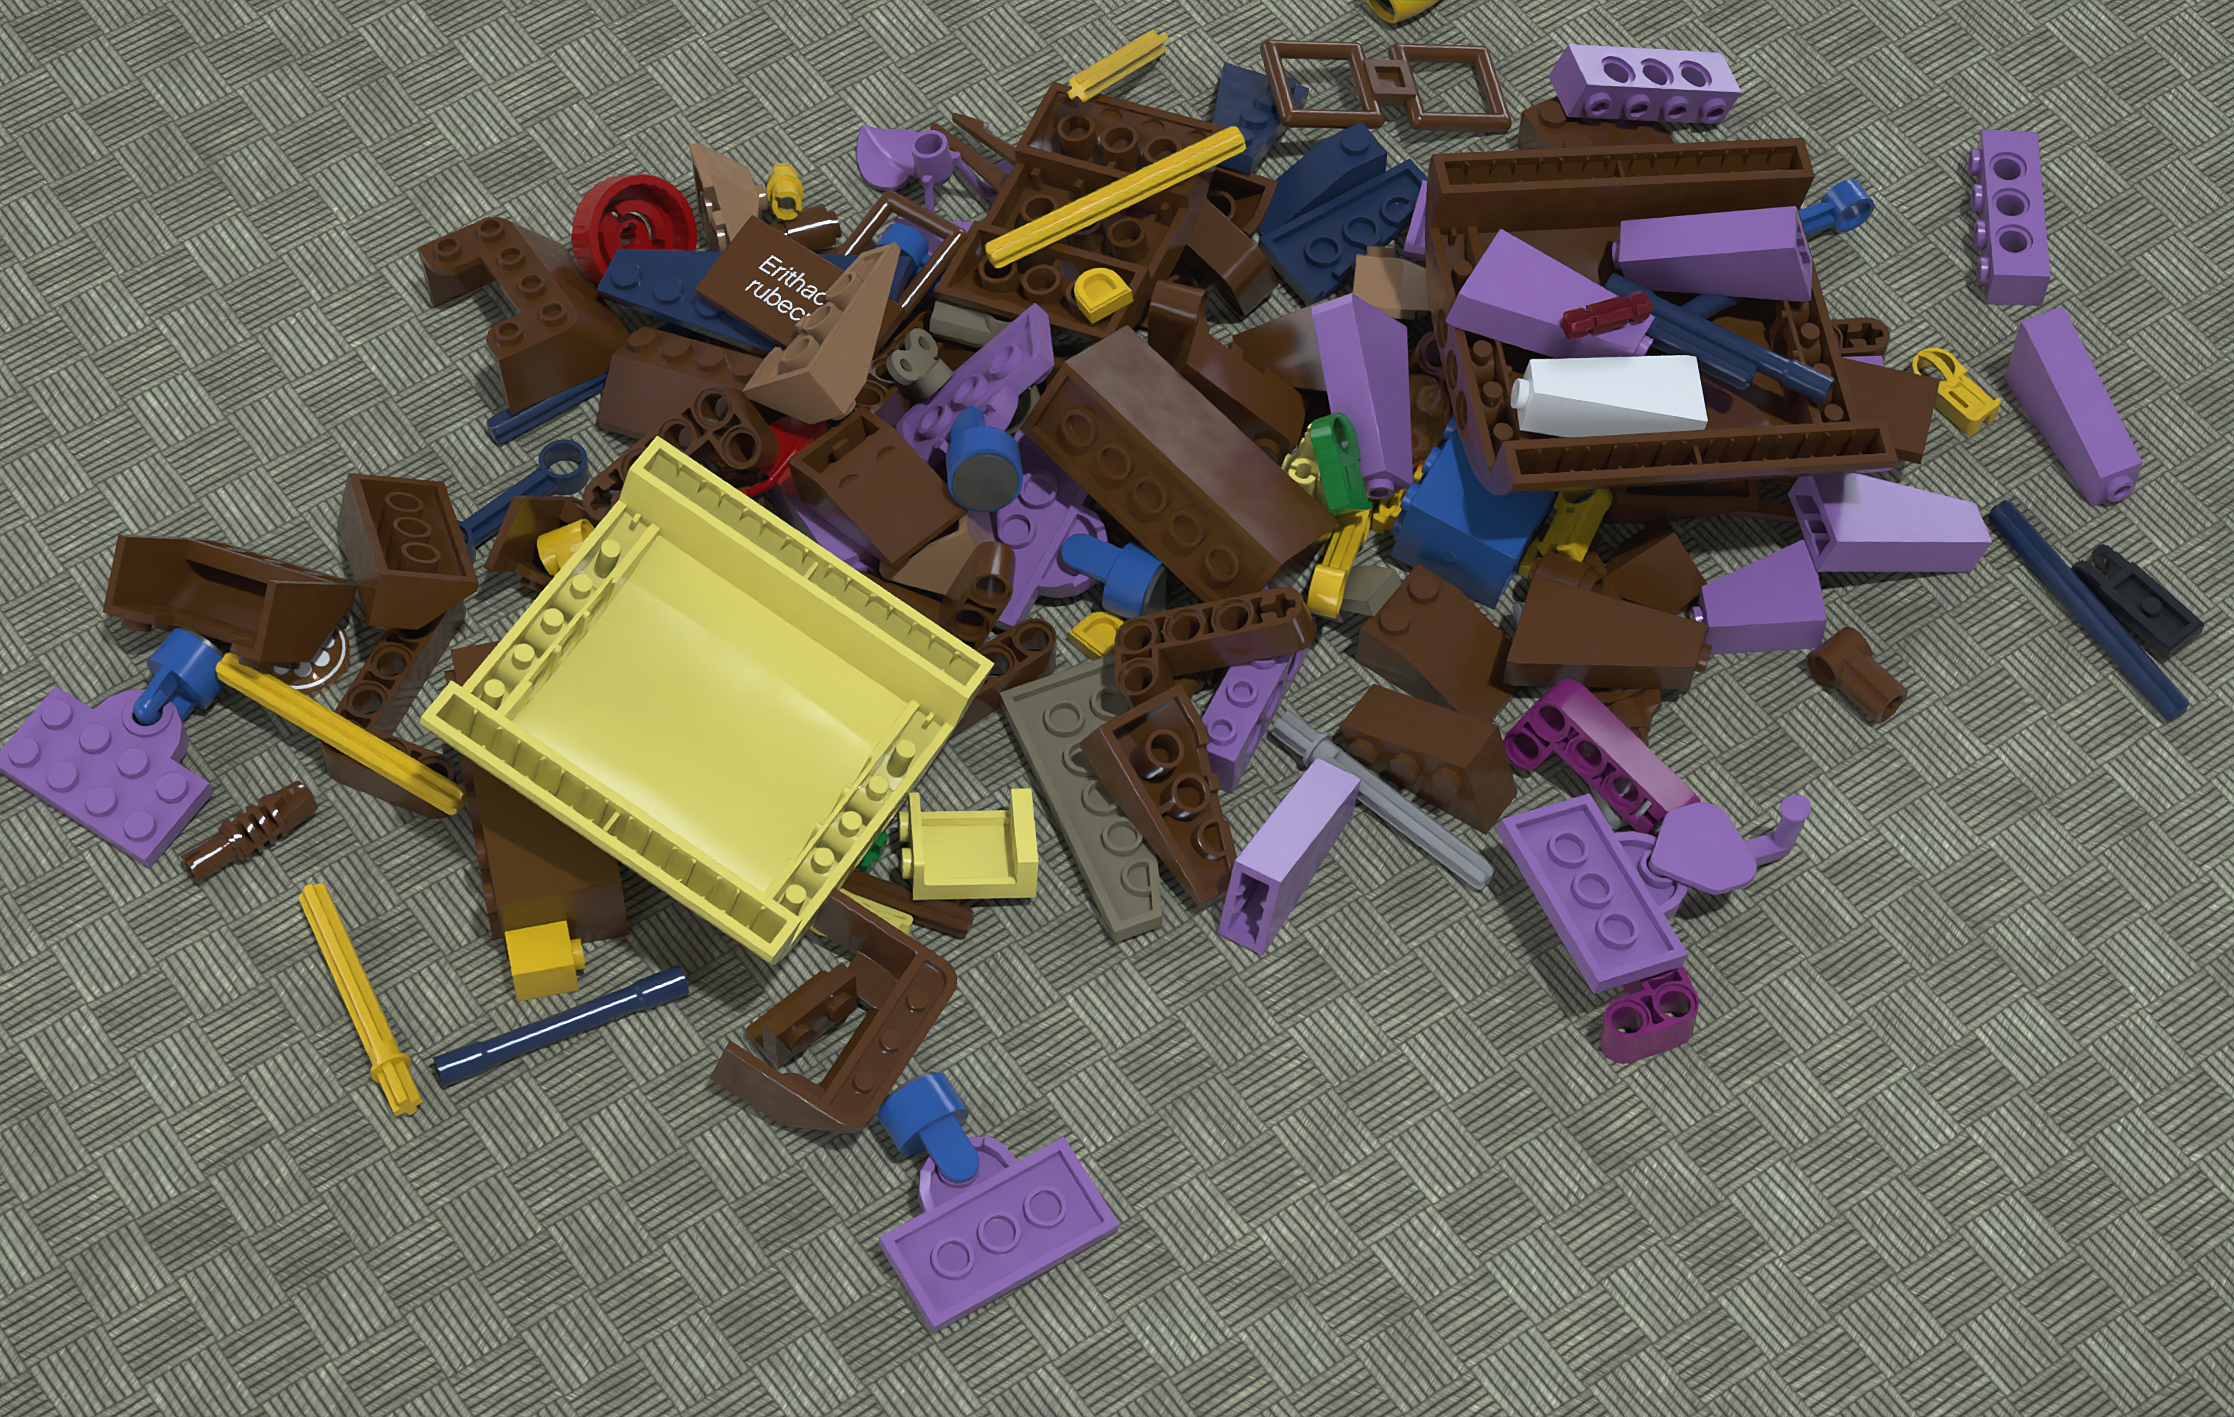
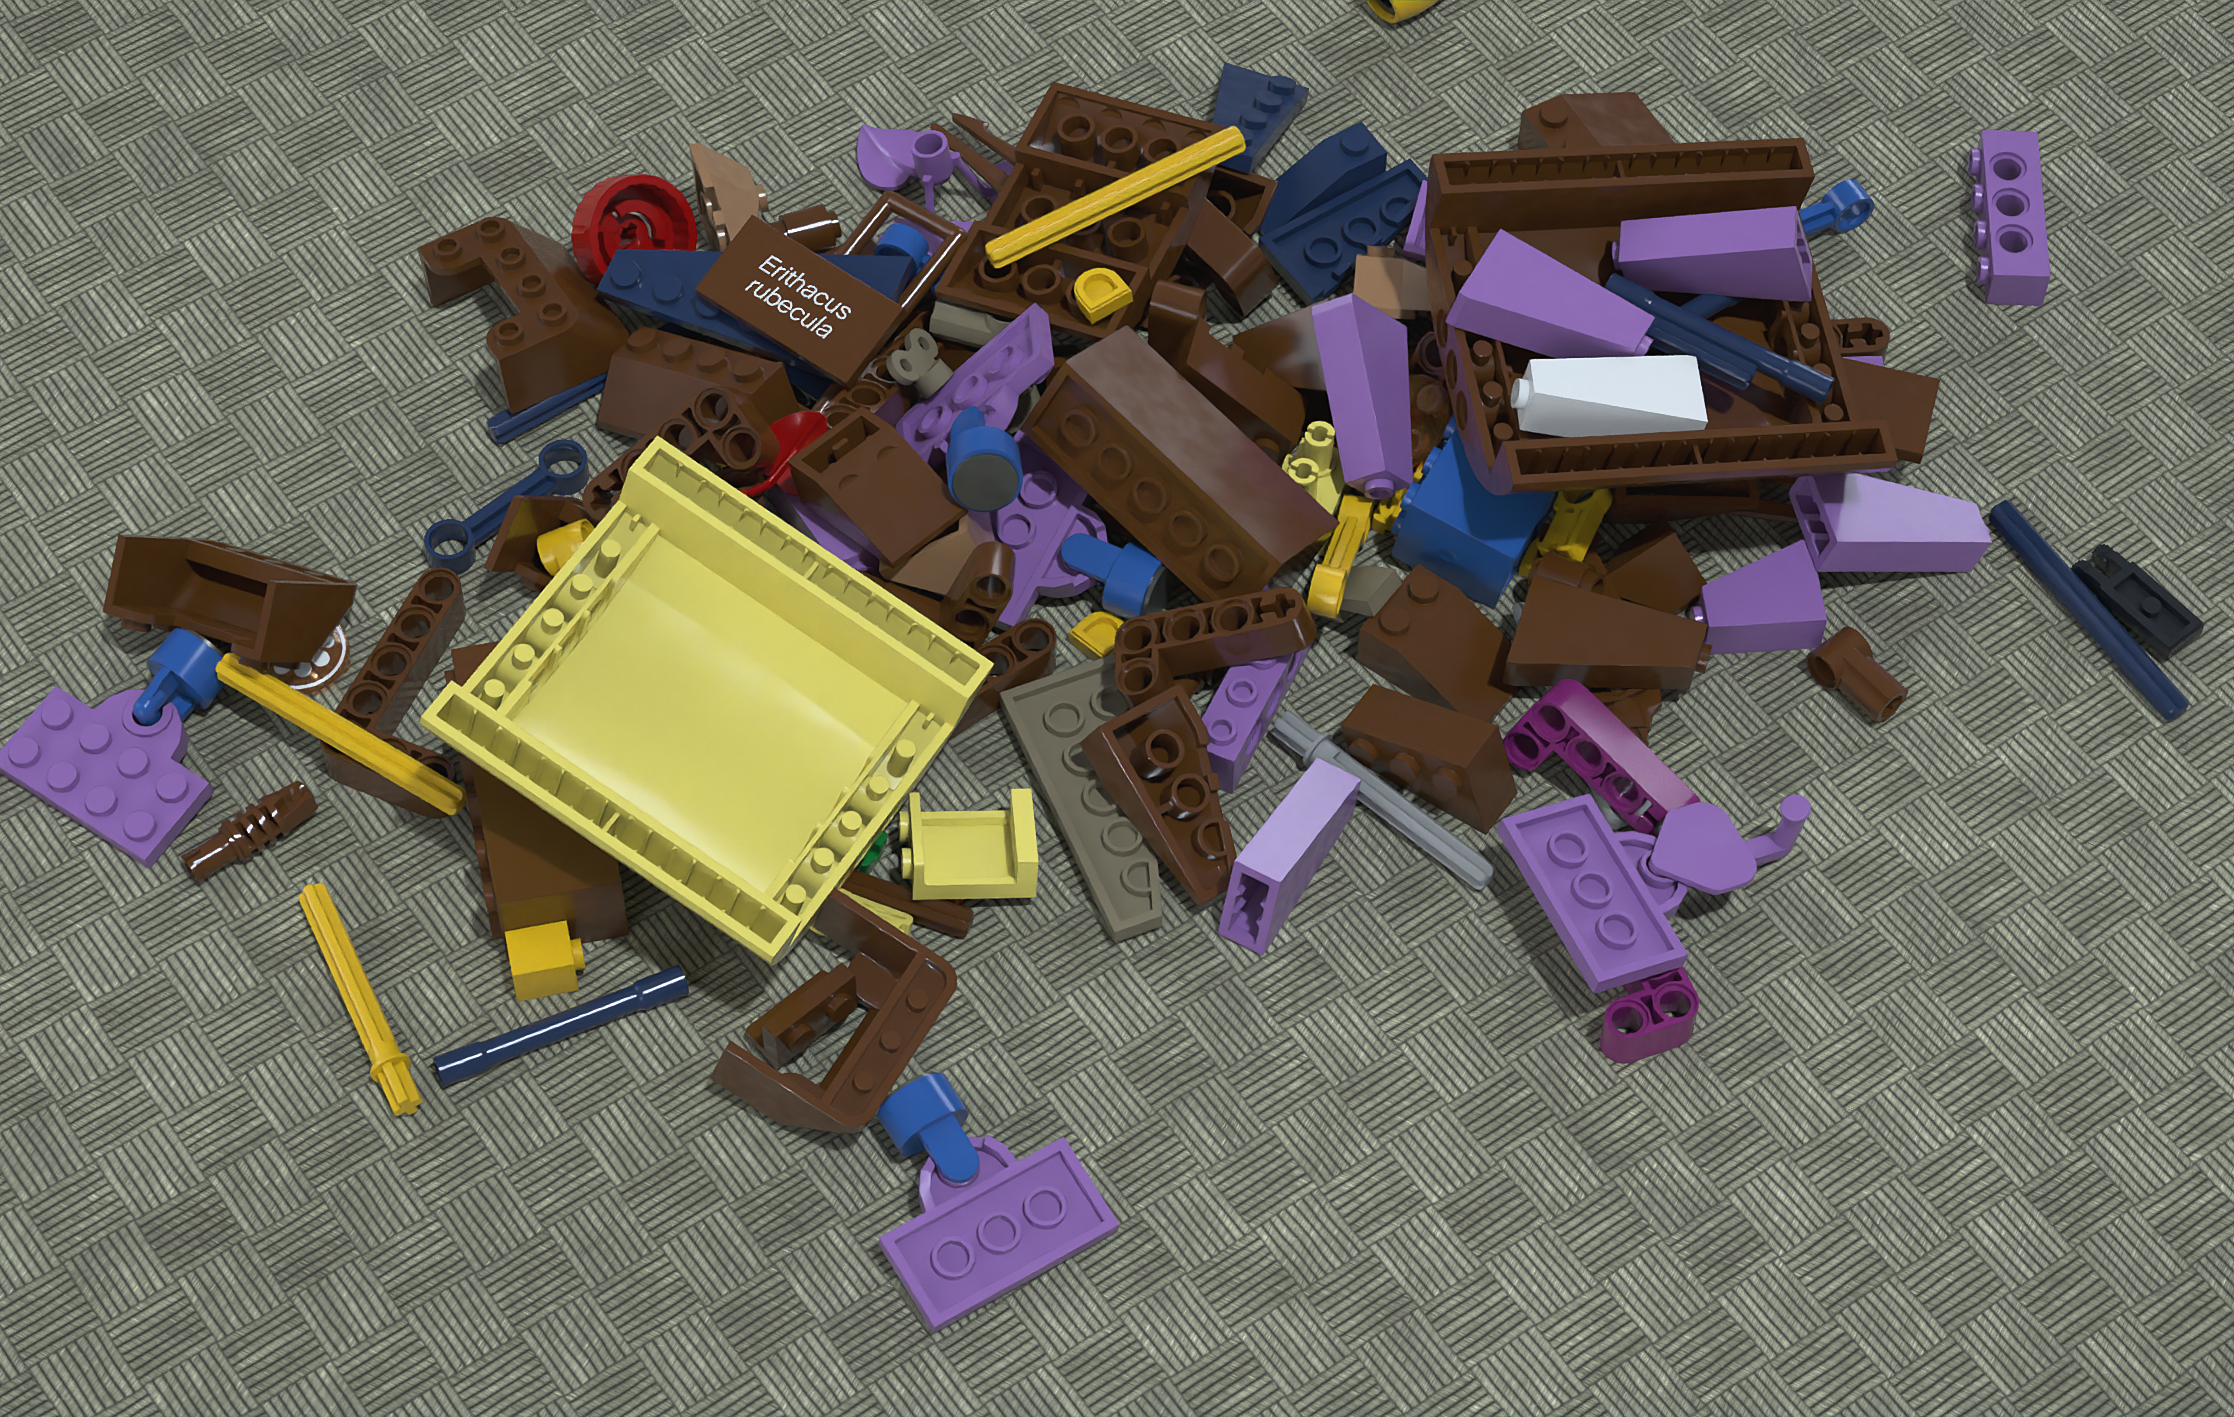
(404, 550): reddish brown slope -> none
(784, 191): yellow pin -> none
(834, 347): medium nougat wedge -> none
(1117, 66): yellow axle -> none
(1337, 459): green piece -> none
(1385, 84): reddish brown bar -> none
(1606, 315): dark red axle -> none
(1644, 84): medium lavender brick -> none
(1958, 395): yellow piece -> none
(2071, 407): medium lavender slope -> none

